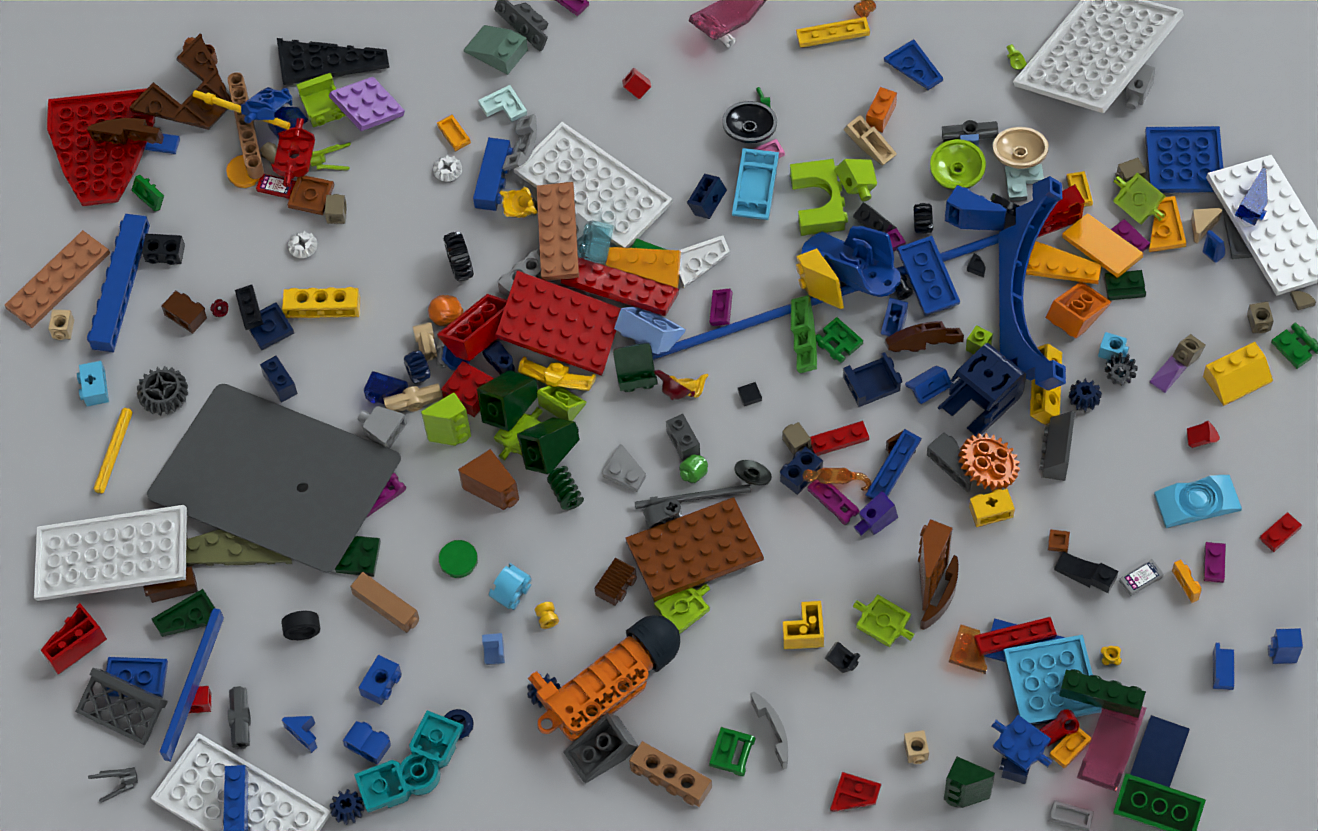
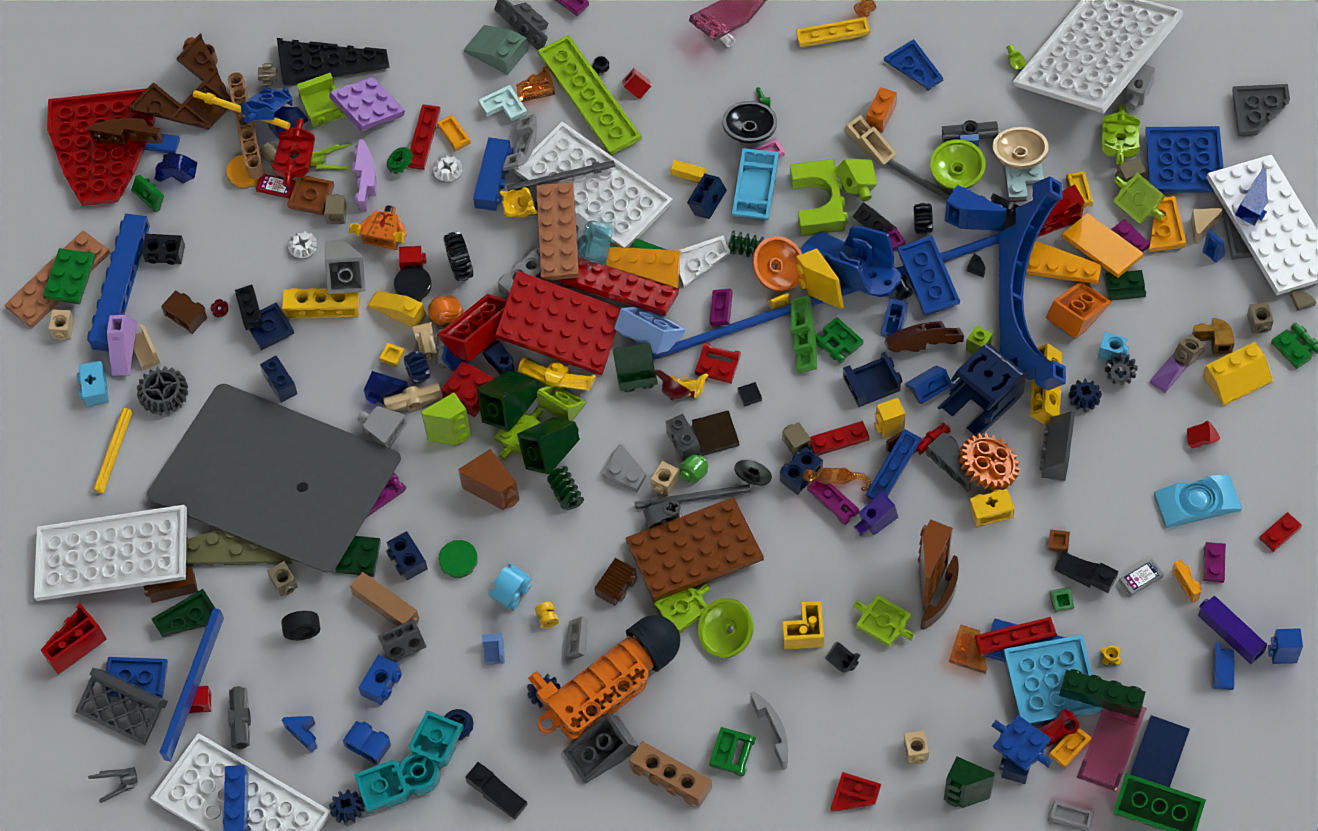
(69, 276): none -> green plate
(121, 340): none -> lavender slope
(145, 350): none -> tan panel
(176, 166): none -> clear blue brick
(267, 74): none -> dark tan gear
(280, 572): none -> dark tan brick
(343, 268): none -> light grey slope
(365, 175): none -> lavender slope
(381, 229): none -> orange torso
(392, 355): none -> yellow plate
(396, 156): none -> green gear
(398, 307): none -> yellow slope
(402, 641): none -> dark grey brick
(409, 554): none -> dark blue brick
(411, 256): none -> red brick
(413, 282): none -> black tile
(424, 135): none -> red tile
(495, 790): none -> black slope
(536, 86): none -> clear orange wing
(576, 638): none -> light grey plate
(589, 95): none -> lime plate
(595, 167): none -> dark grey bar
(601, 61): none -> black plate
(664, 471): none -> tan brick
(687, 171): none -> yellow piece
(715, 432): none -> dark brown tile
(715, 627): none -> lime dish
(716, 368): none -> red plate
(741, 244): none -> dark green piece
(778, 301): none -> yellow slope
(782, 254): none -> orange dish
(889, 418): none -> yellow brick
(917, 178): none -> dark grey bar
(931, 436): none -> red pin
(1061, 599): none -> green slope
(1120, 126): none -> lime plate
(1218, 332): none -> pearl gold brick
(1232, 629): none -> dark purple brick
(1258, 106): none -> dark grey plate

